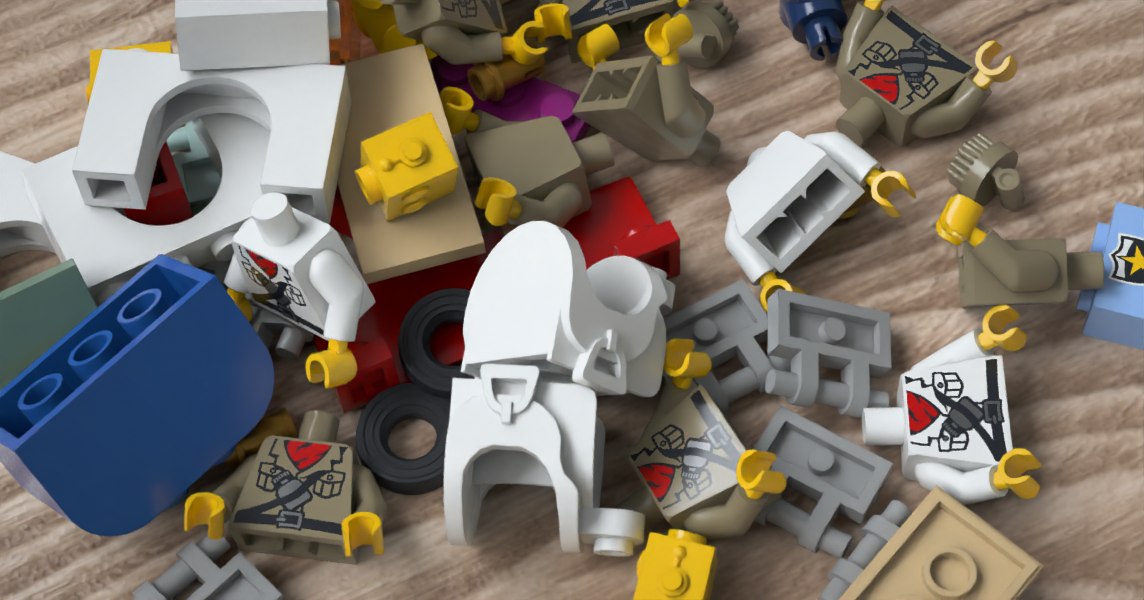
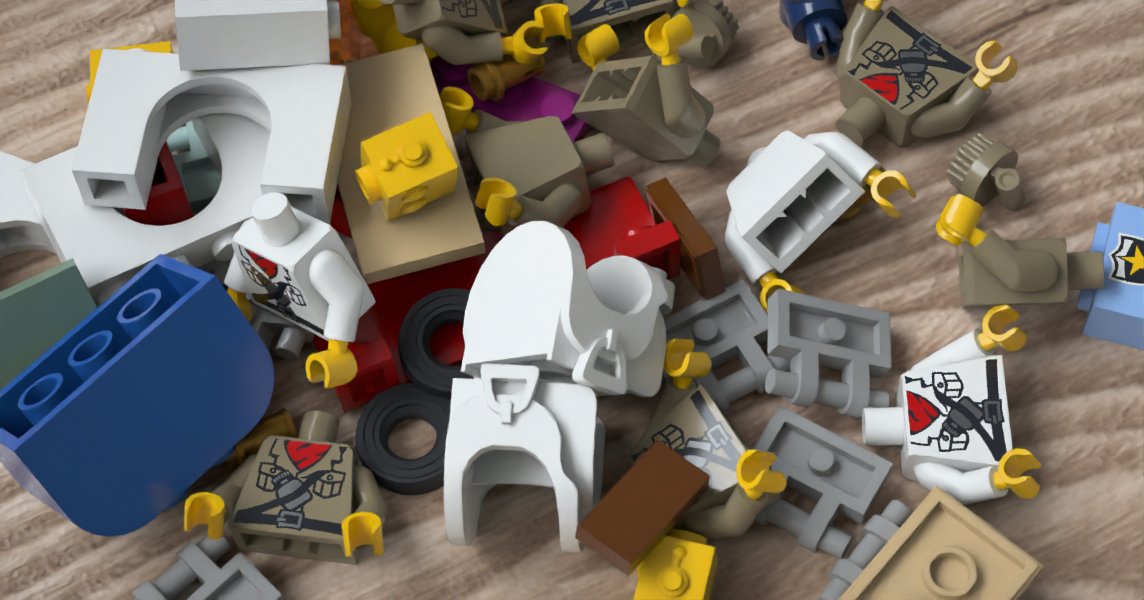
(642, 507): none -> reddish brown tile
(697, 251): none -> reddish brown tile

